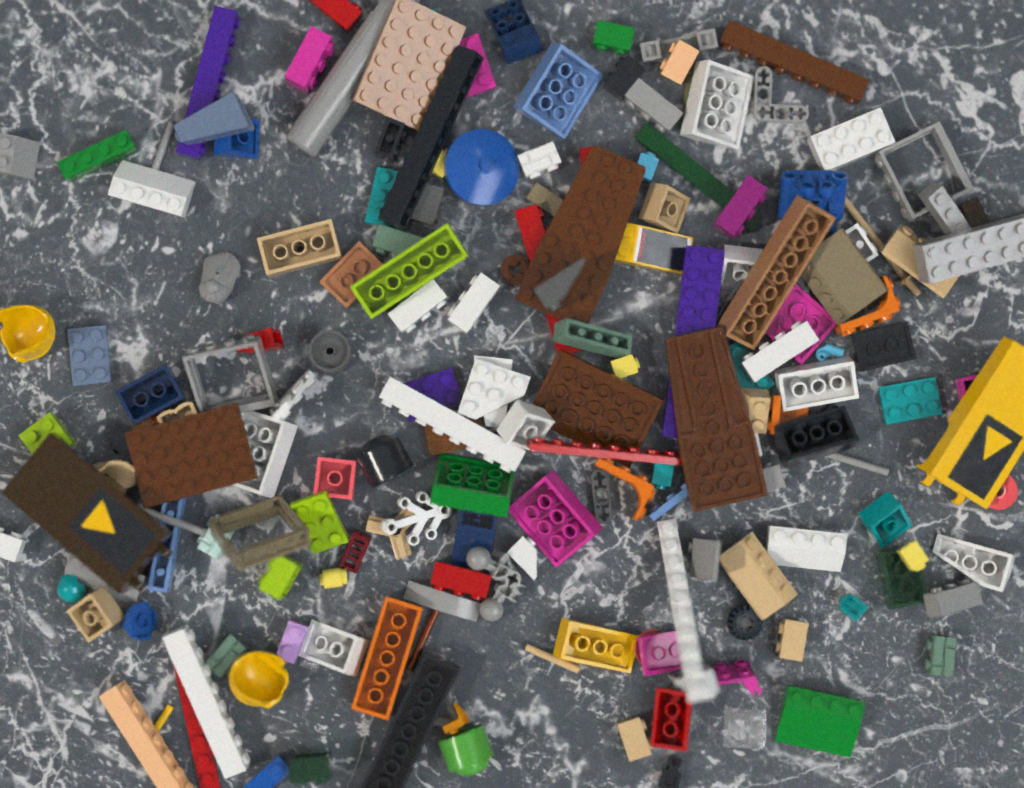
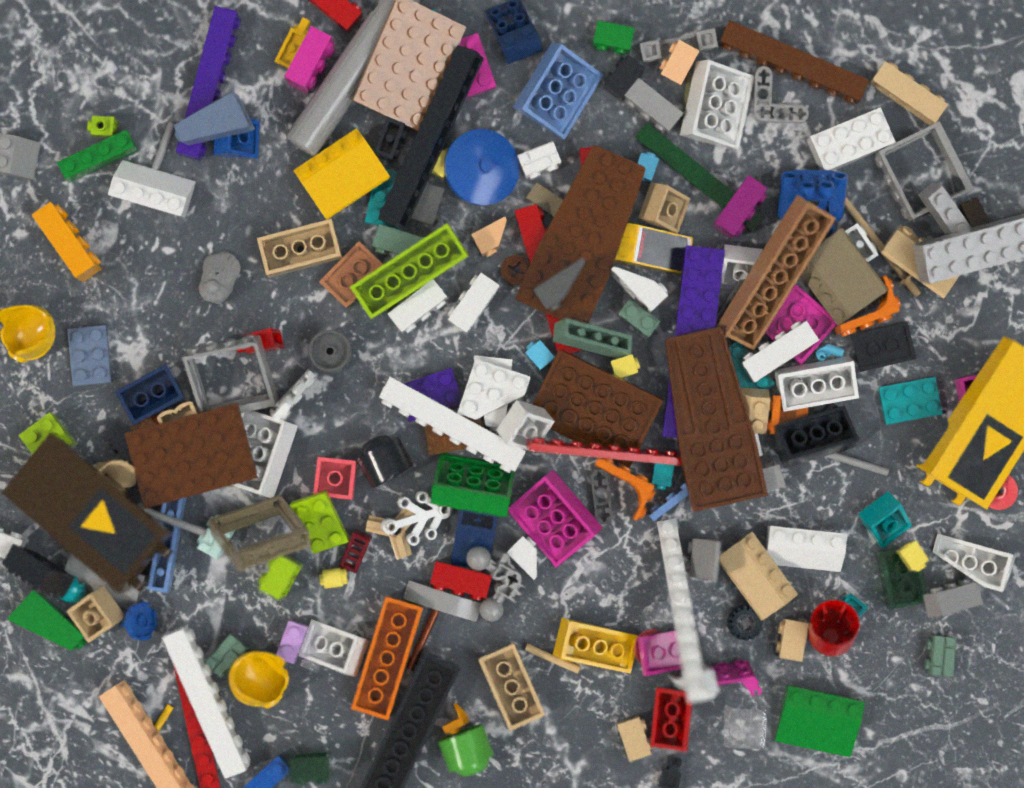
(37, 571): none -> black brick
(48, 621): none -> green slope
(67, 242): none -> light orange brick
(108, 130): none -> lime brick
(292, 43): none -> yellow hinge
(341, 173): none -> yellow slope
(489, 237): none -> light nougat slope
(511, 686): none -> tan brick
(539, 354): none -> medium azure brick
(638, 318): none -> sand green brick
(641, 289): none -> white slope
(833, 628): none -> red piece
(909, 93): none -> tan brick

